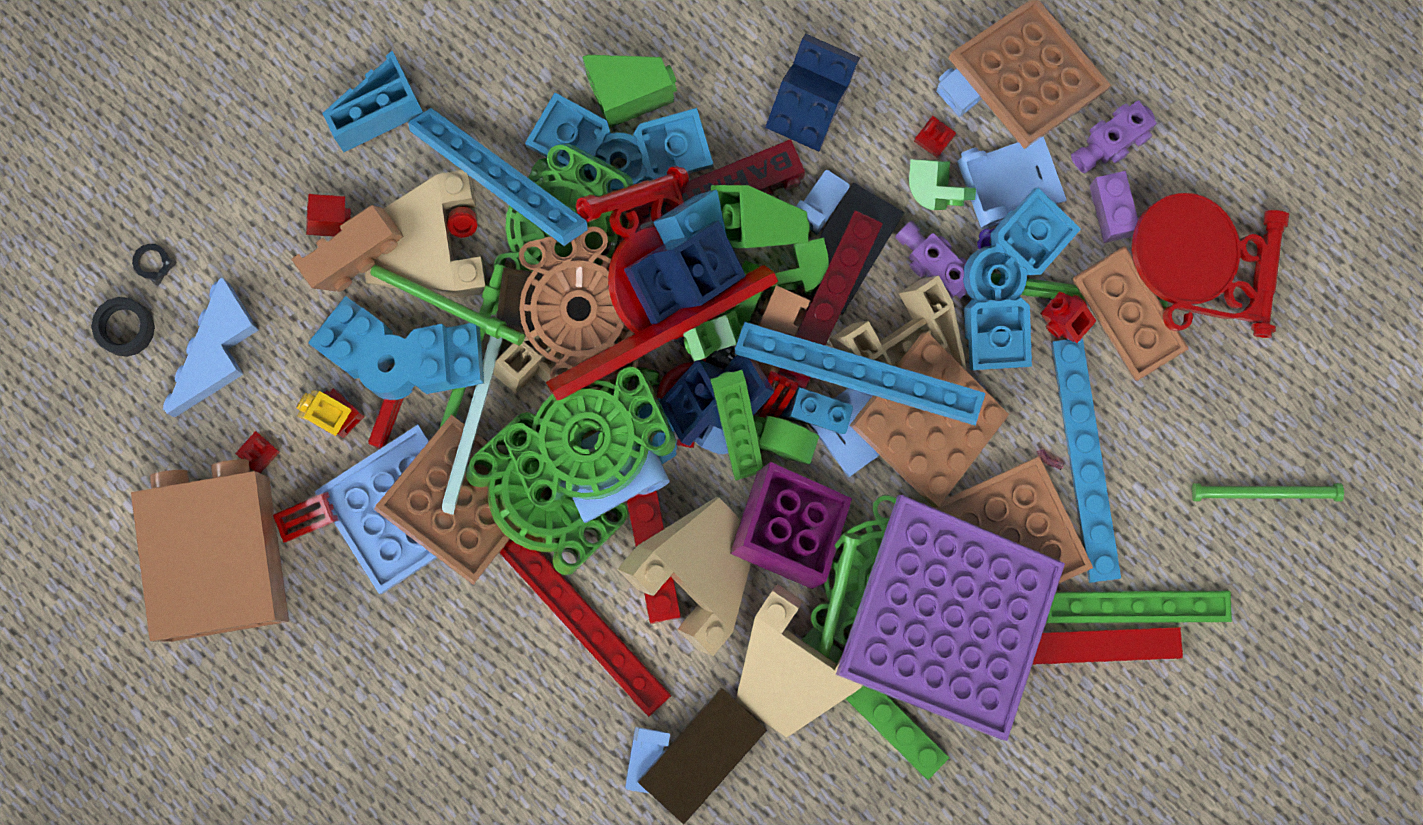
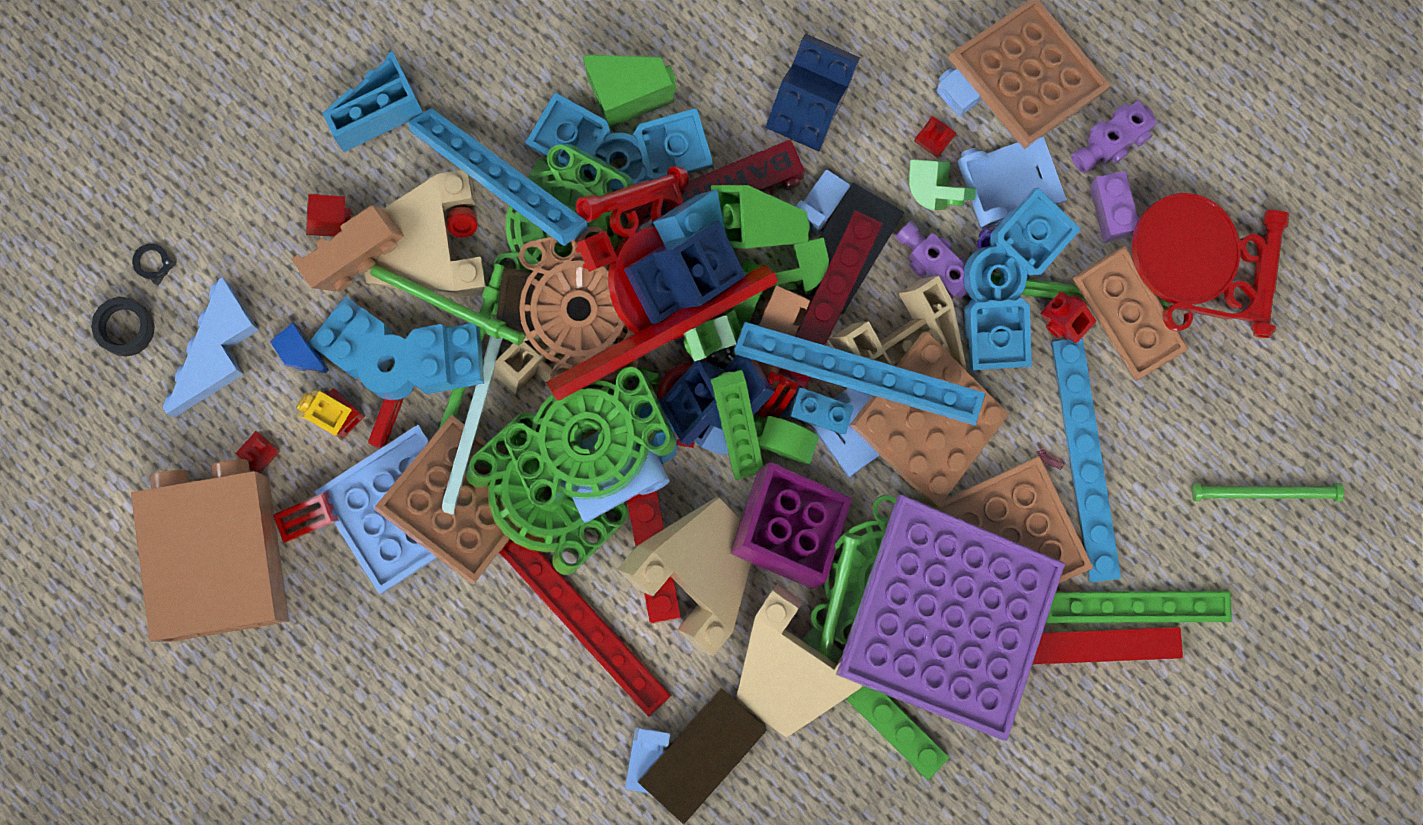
(296, 351): none -> blue slope
(596, 251): none -> red tile

